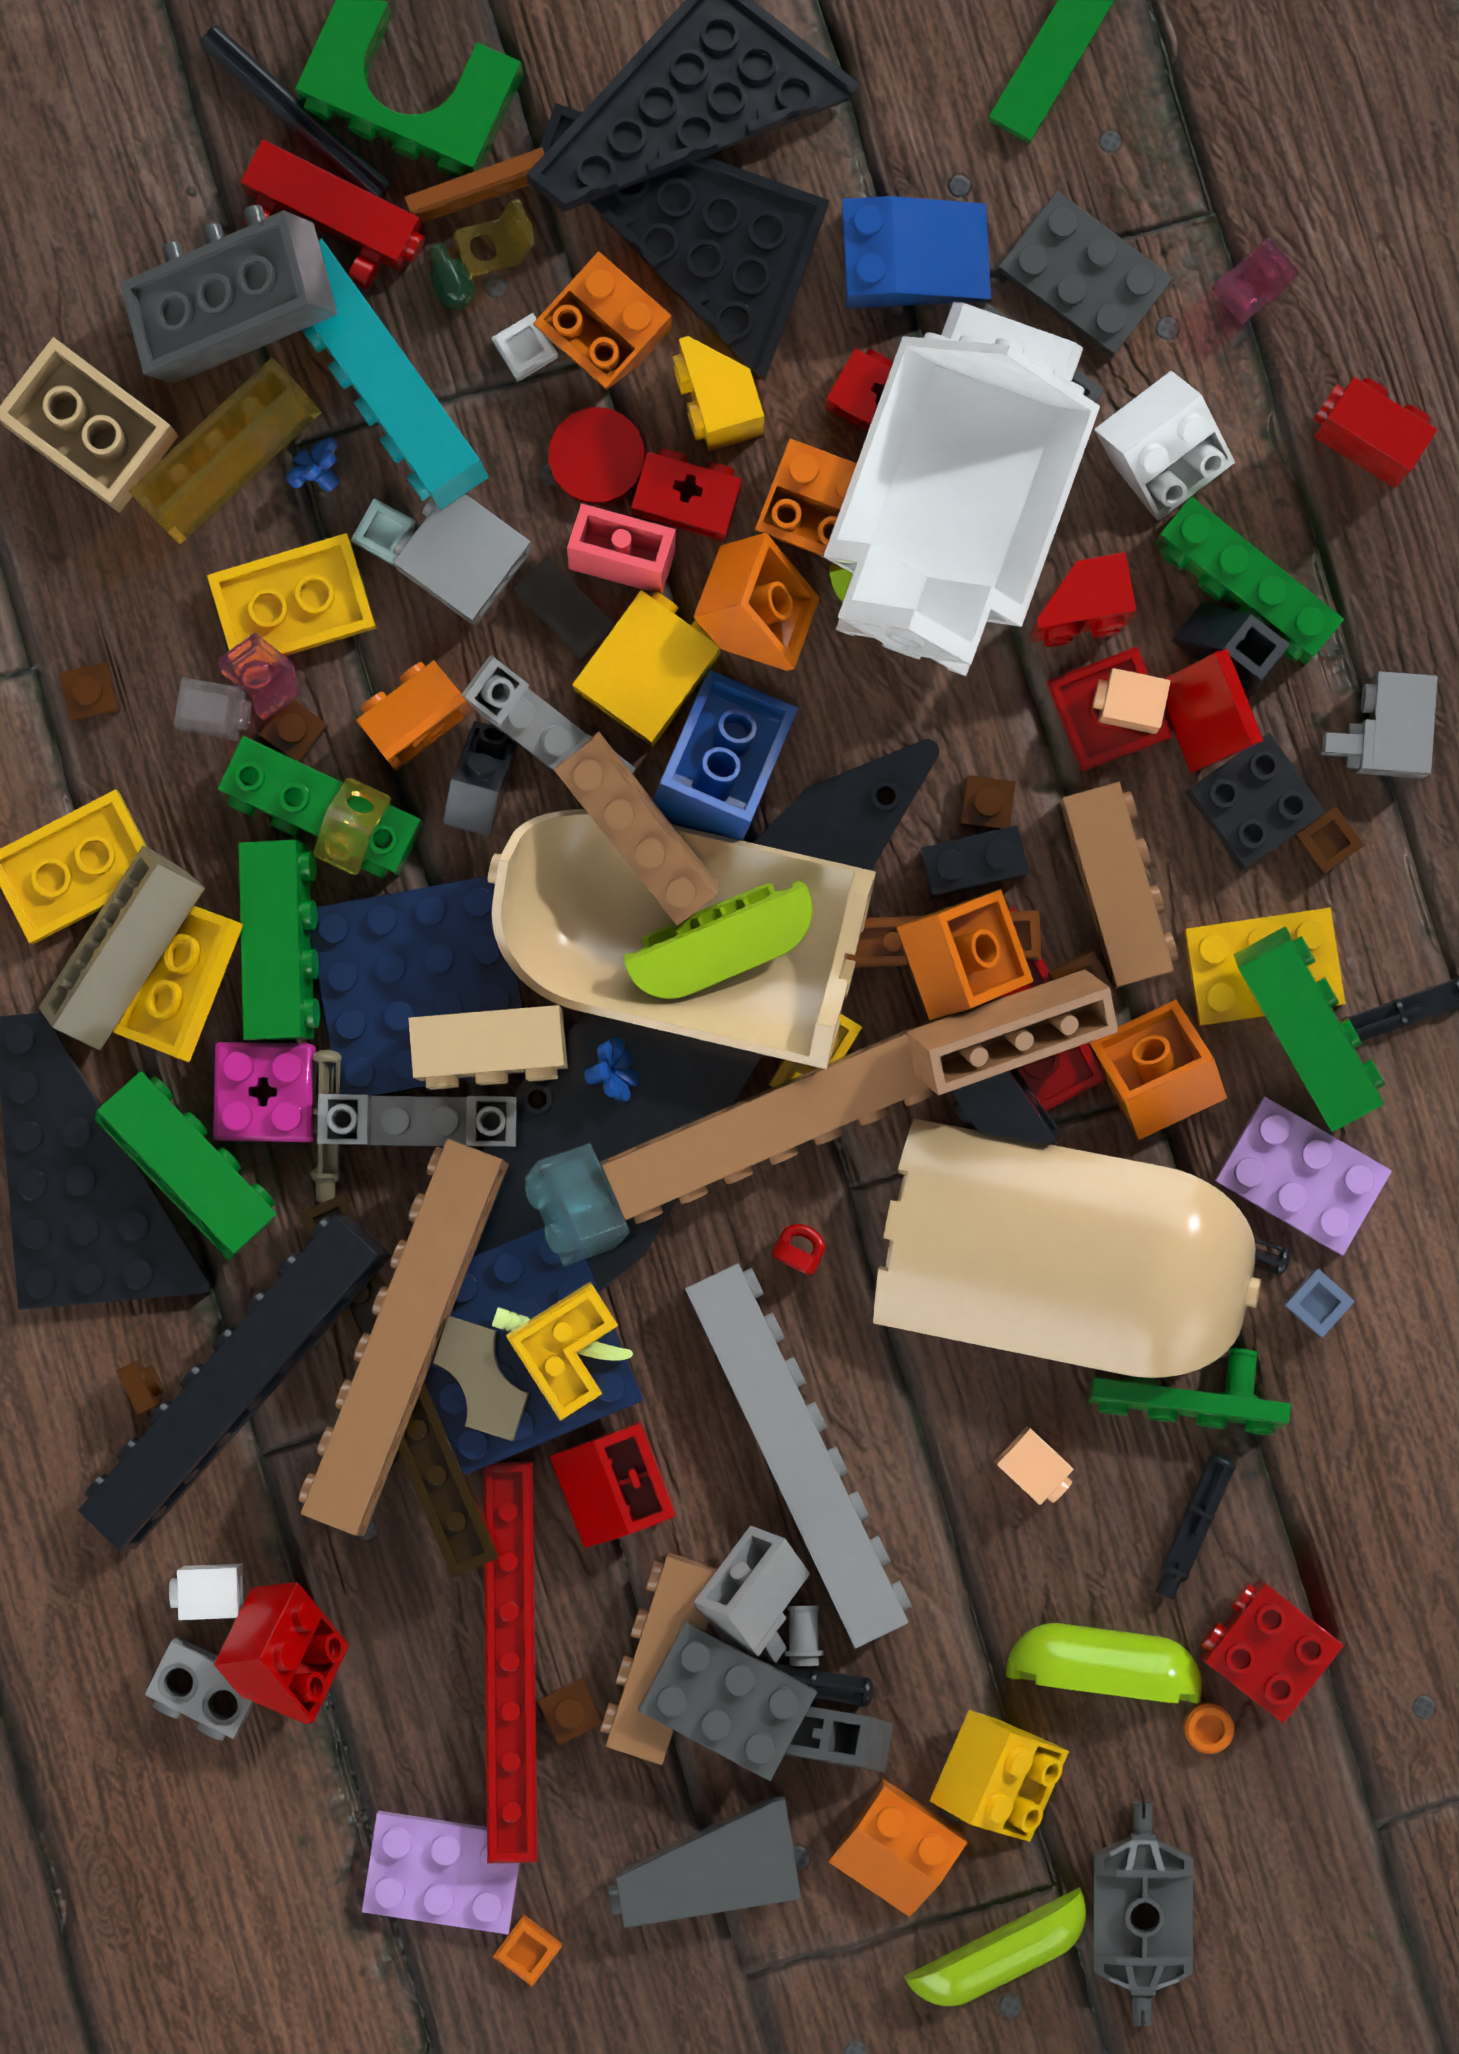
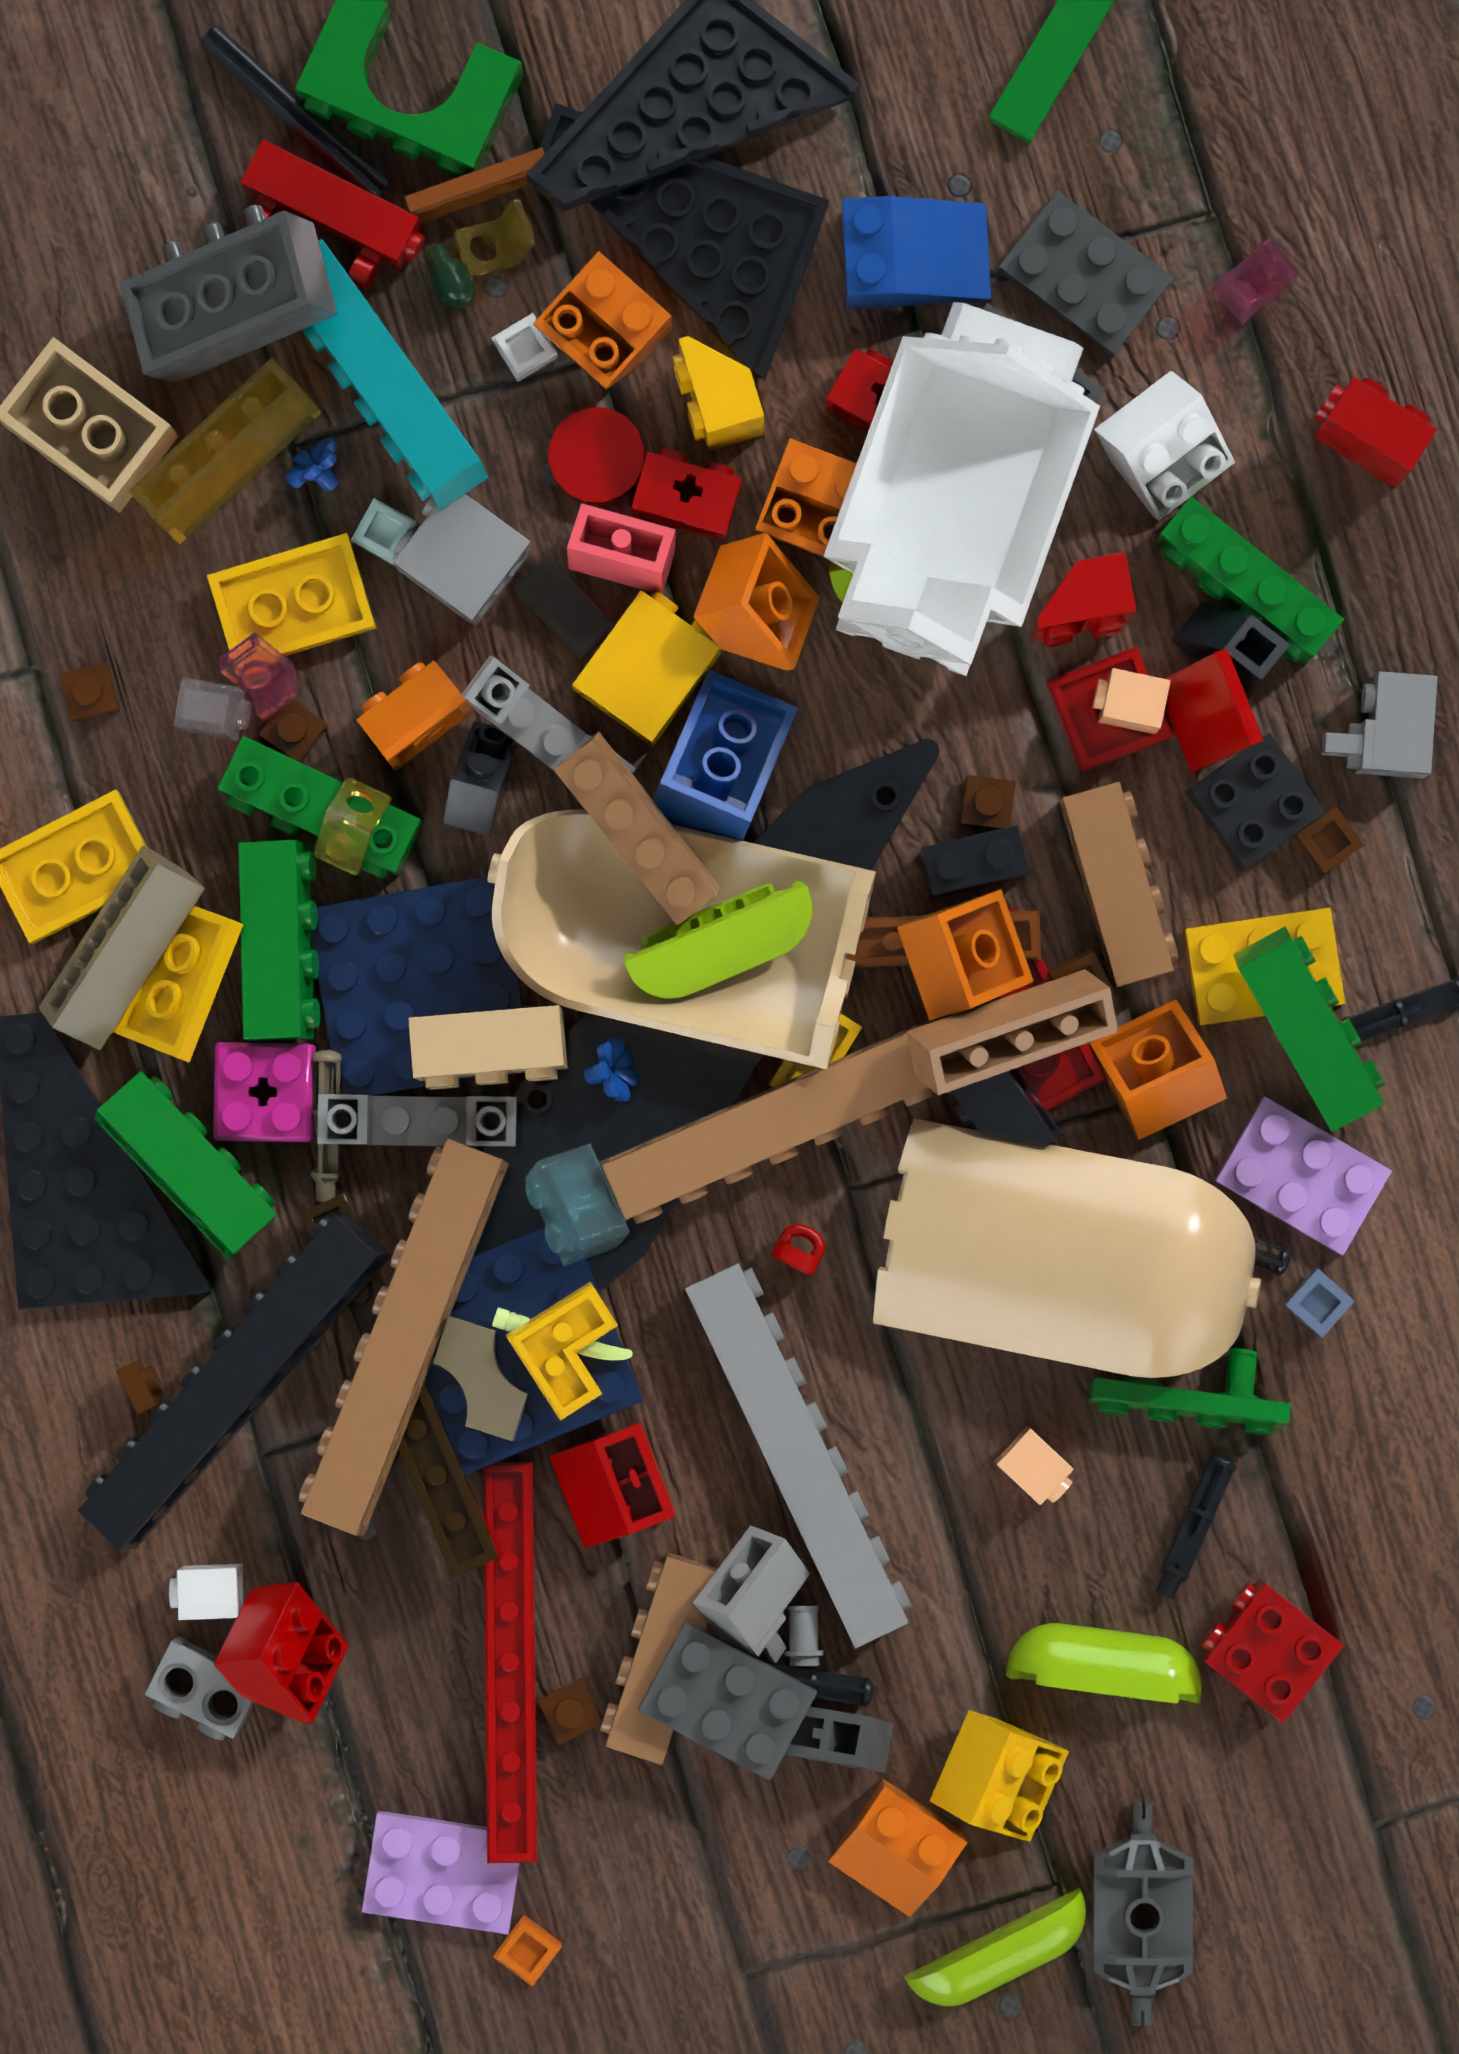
(718, 1869): dark grey slope -> none
(1208, 1728): orange tile -> none

